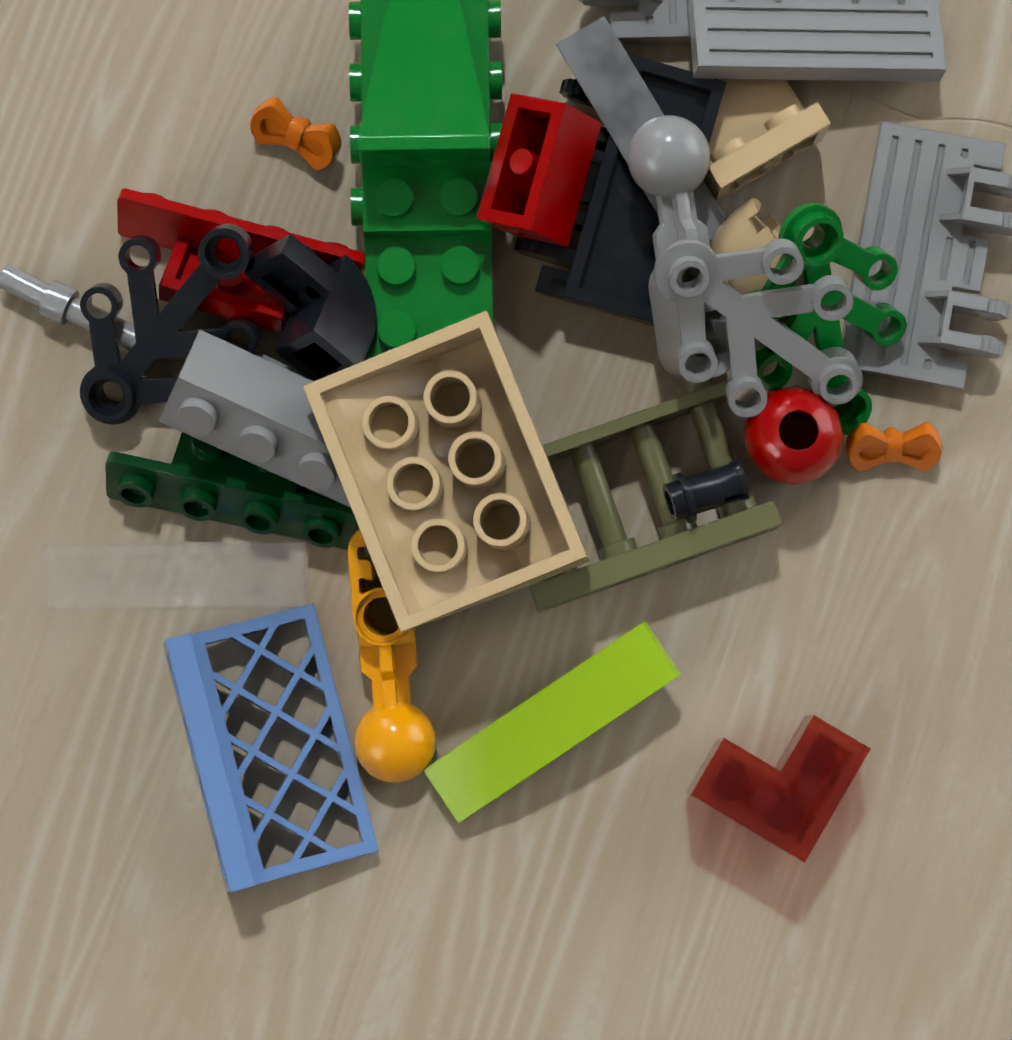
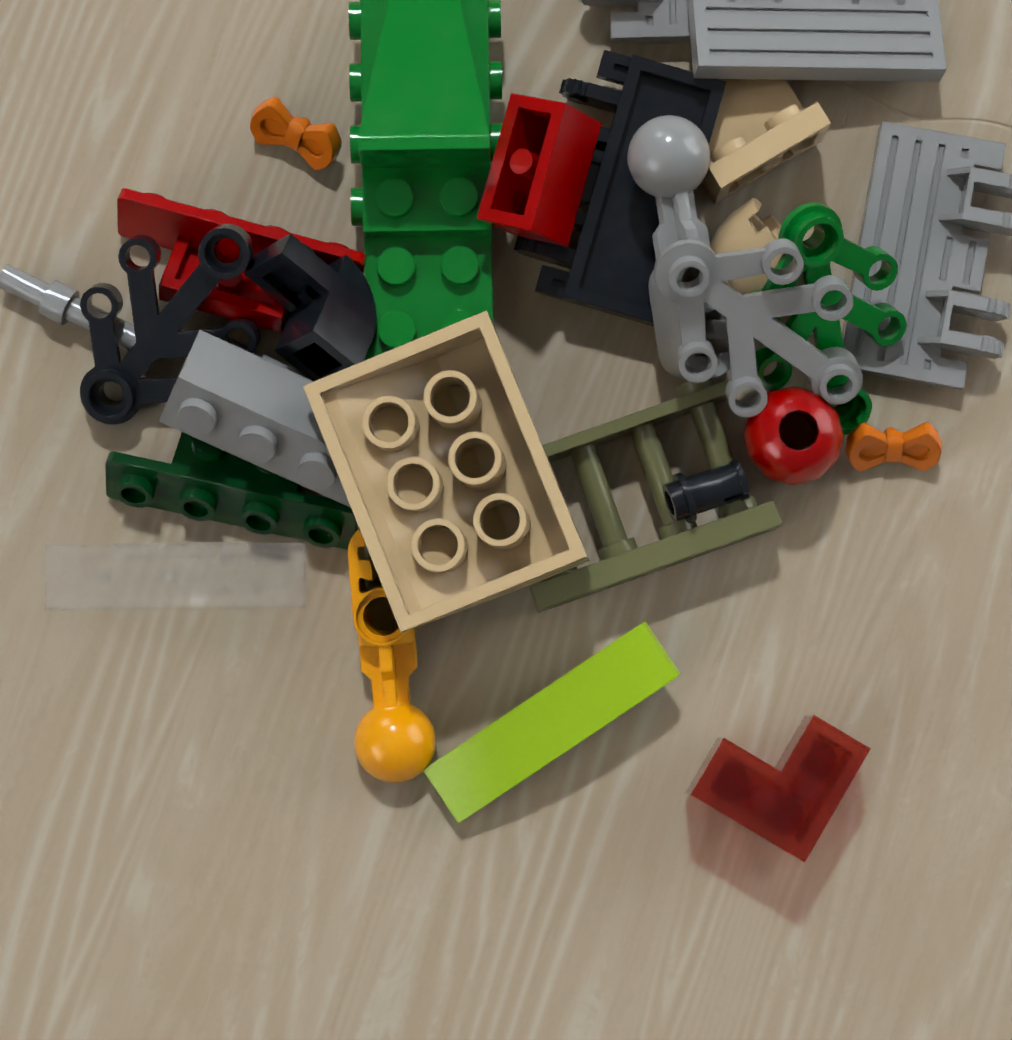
(215, 760): medium blue fence -> none
(622, 99): flat silver sticker -> none

